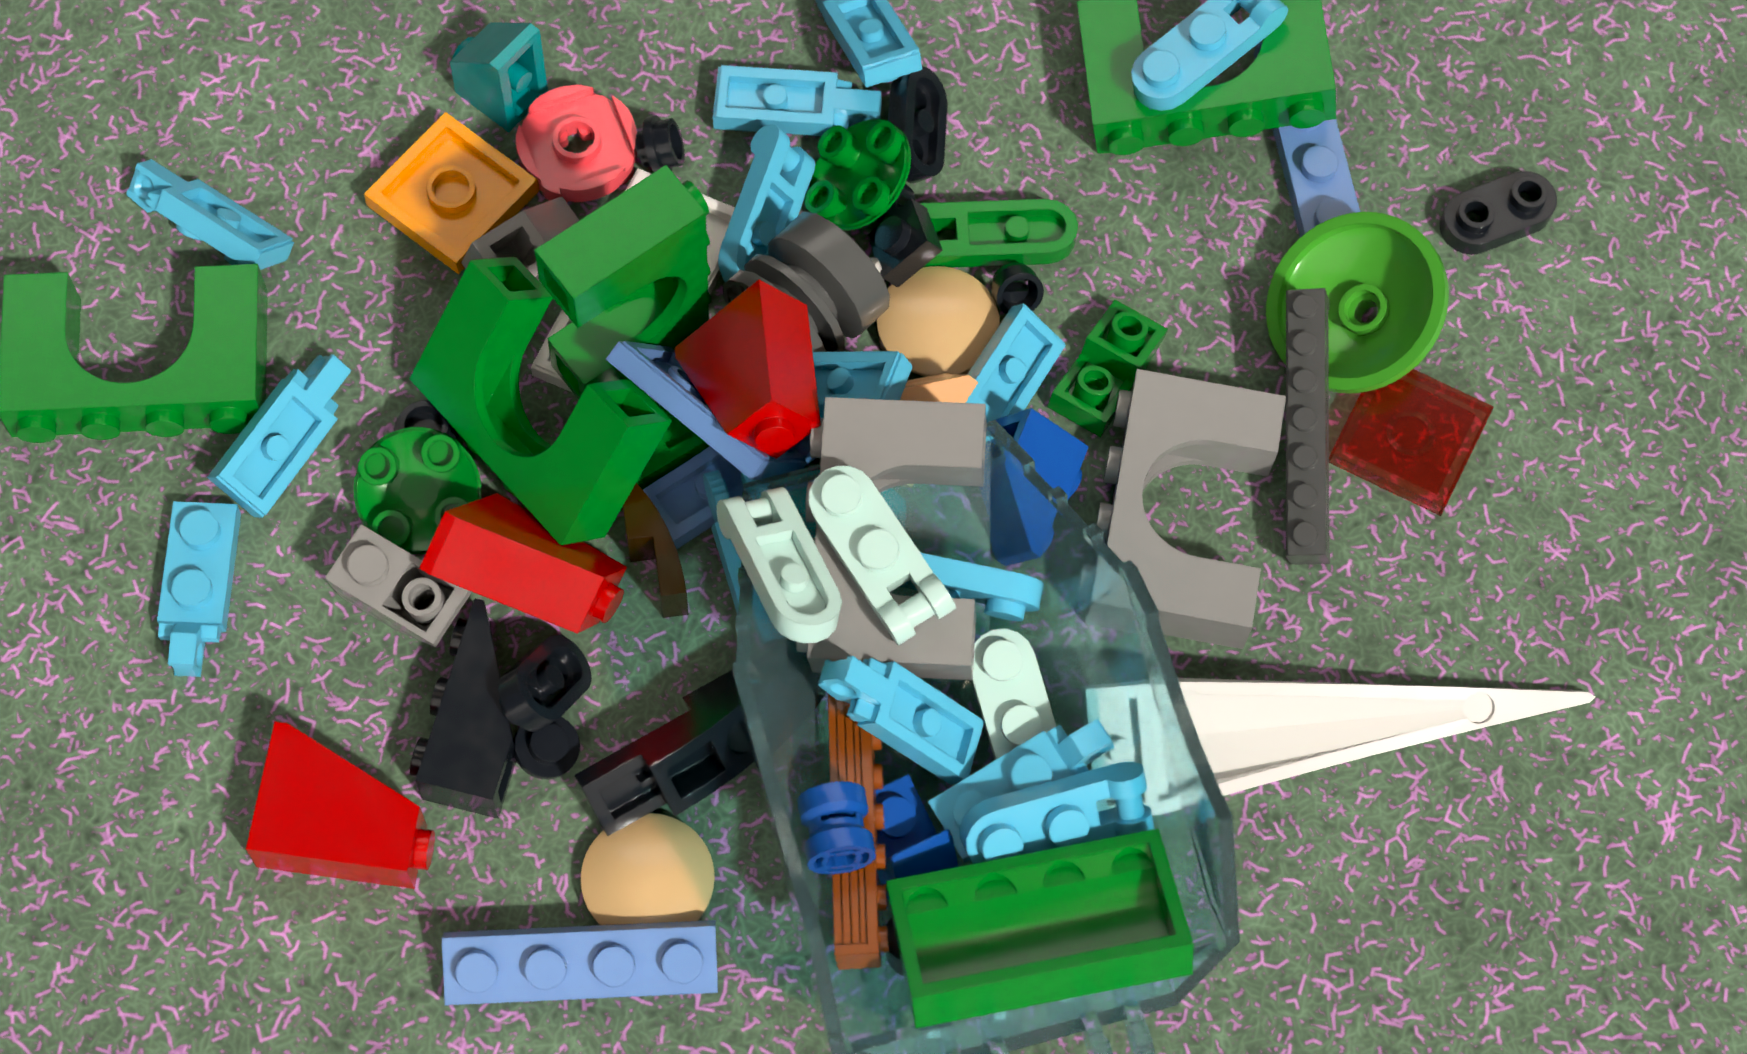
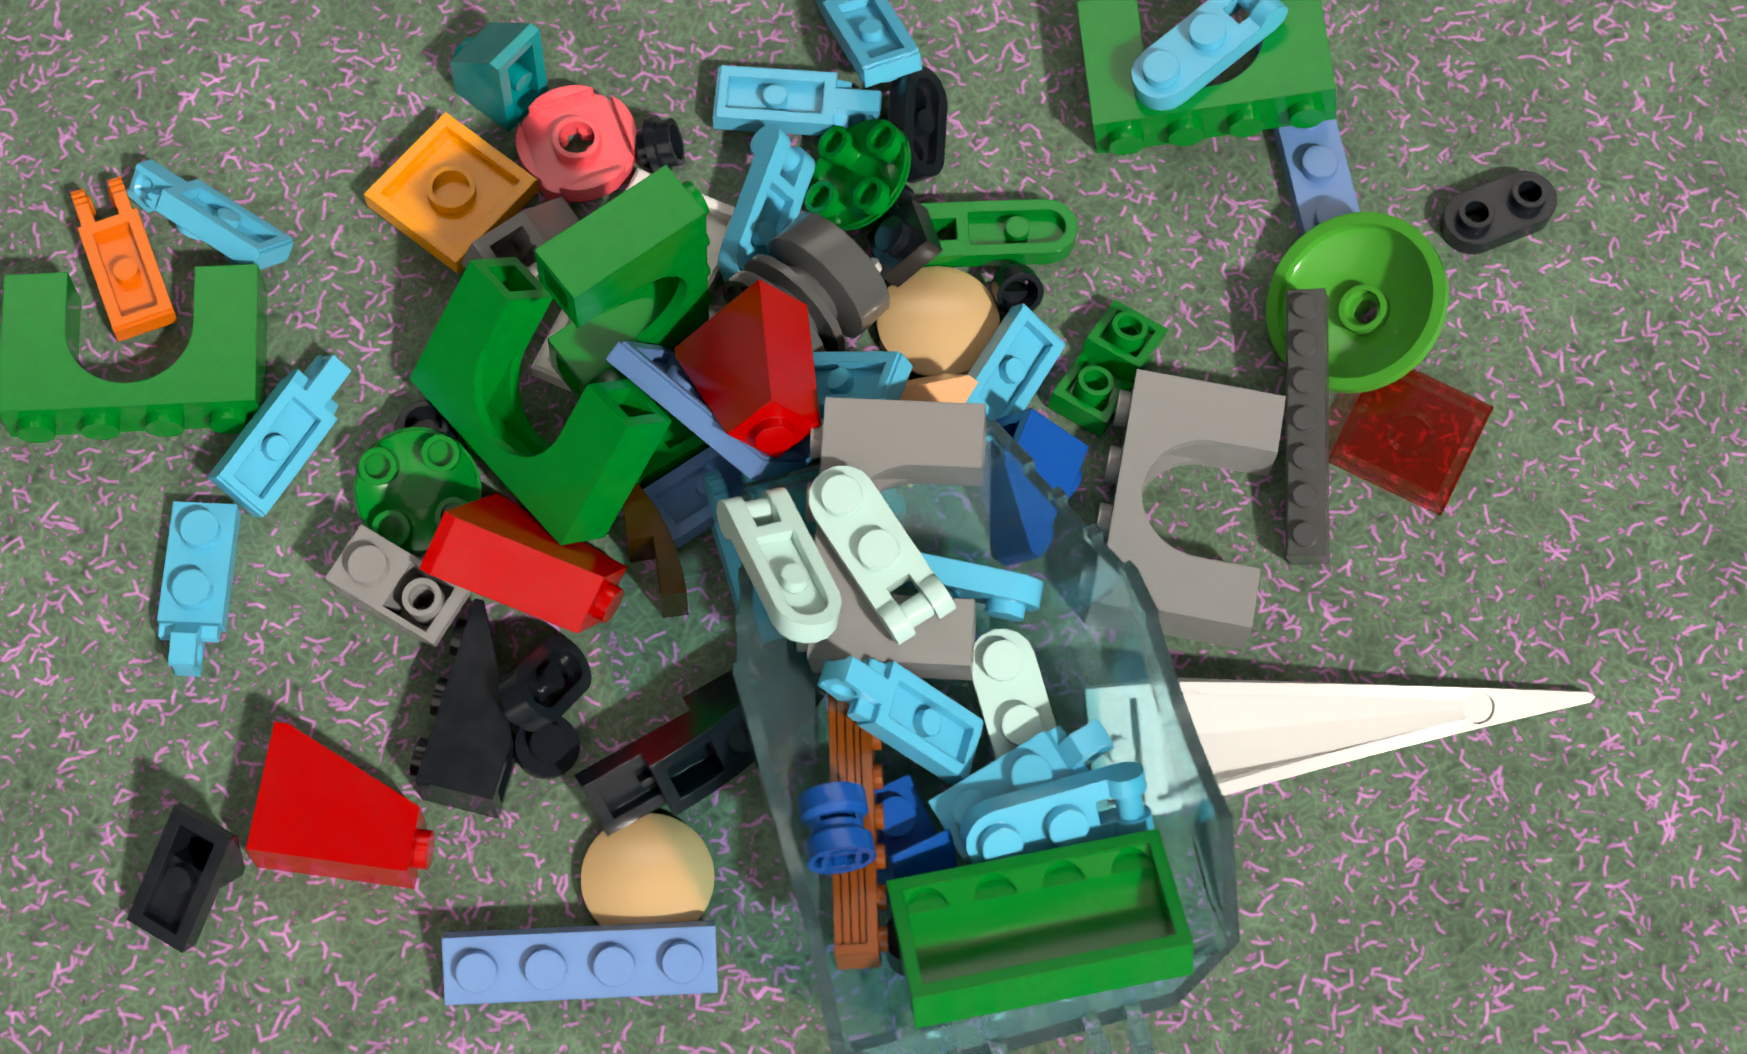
(124, 265): none -> orange hinge
(185, 877): none -> black slope

